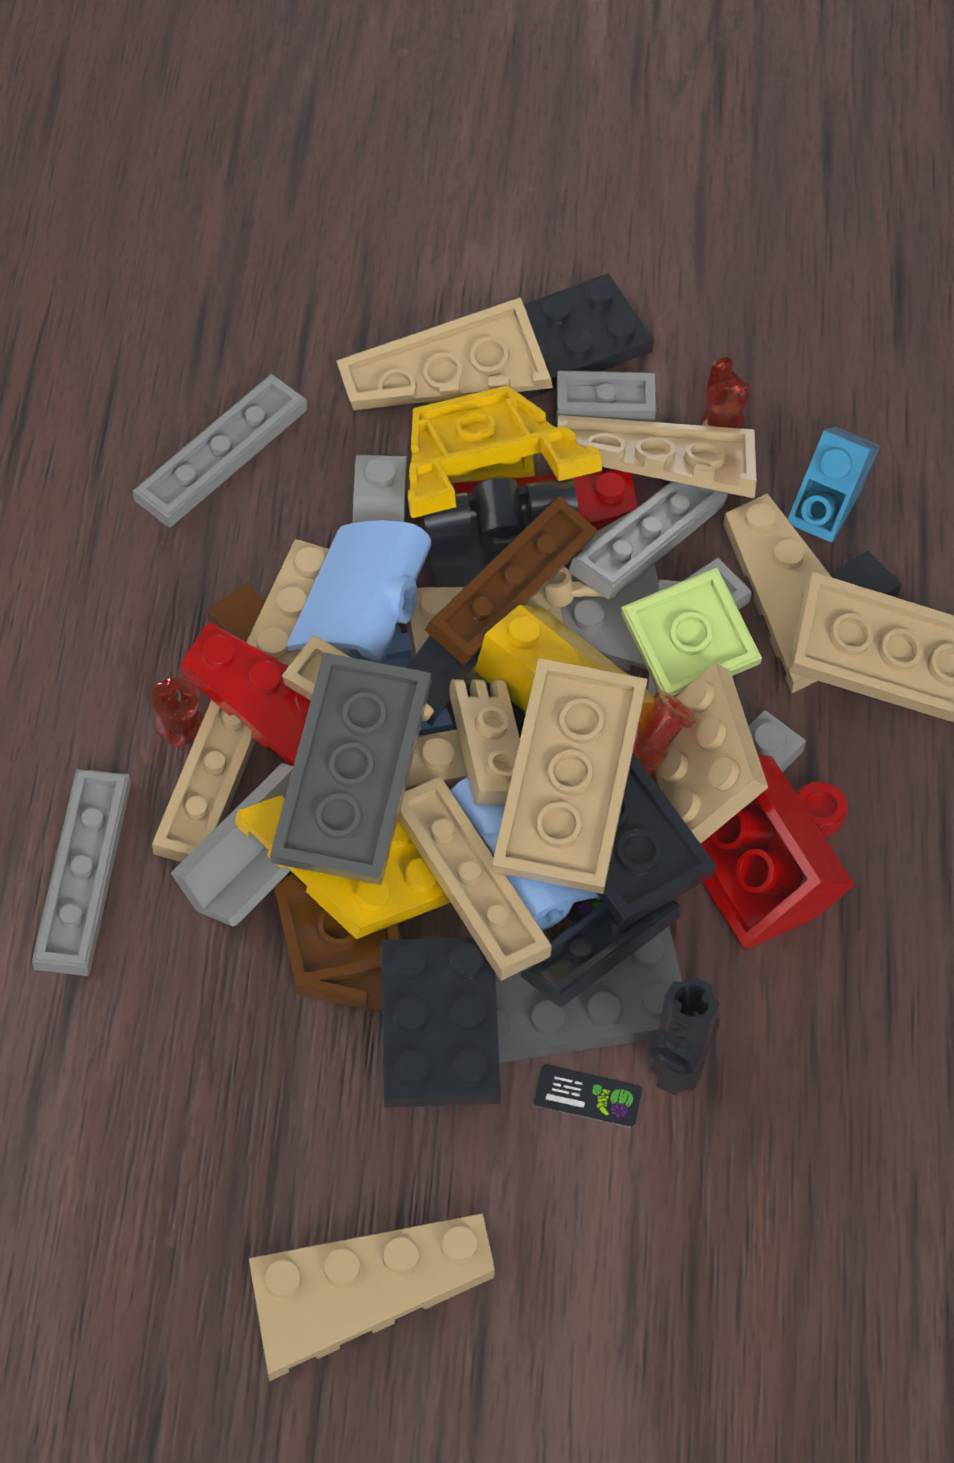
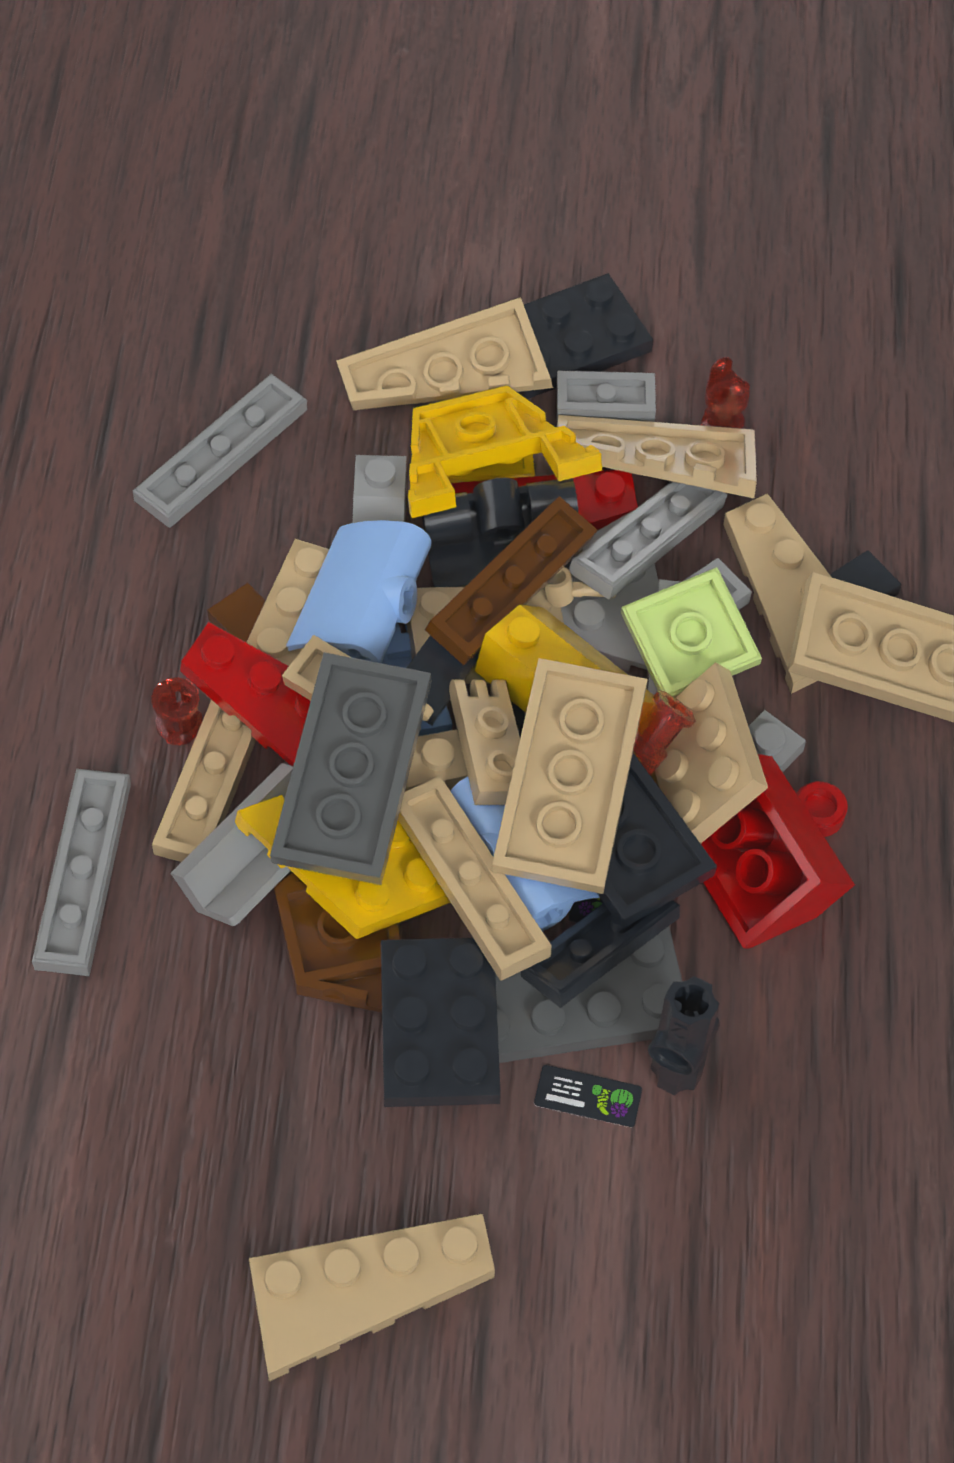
(832, 483): dark azure slope -> none

